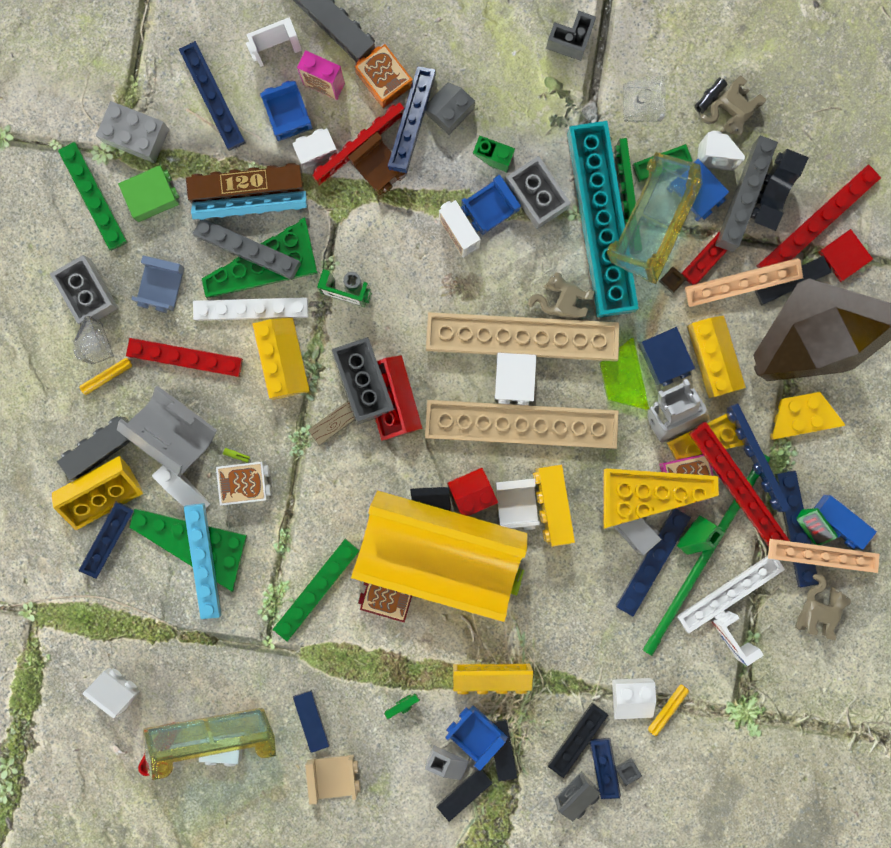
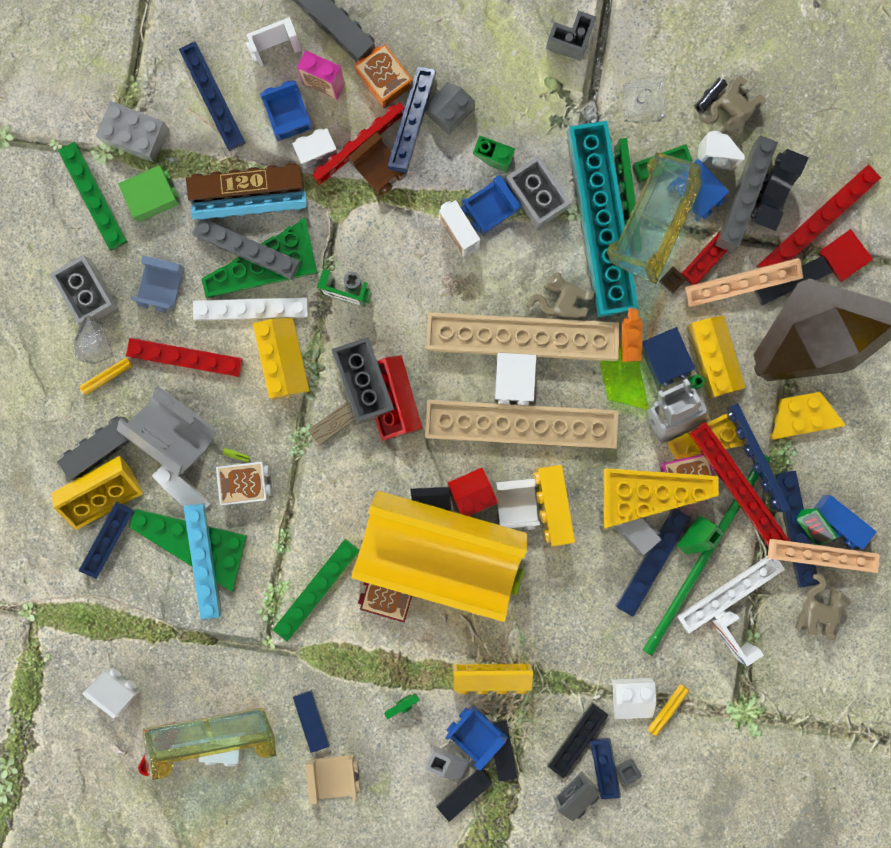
(632, 337): none -> orange hinge
(700, 381): none -> green pin

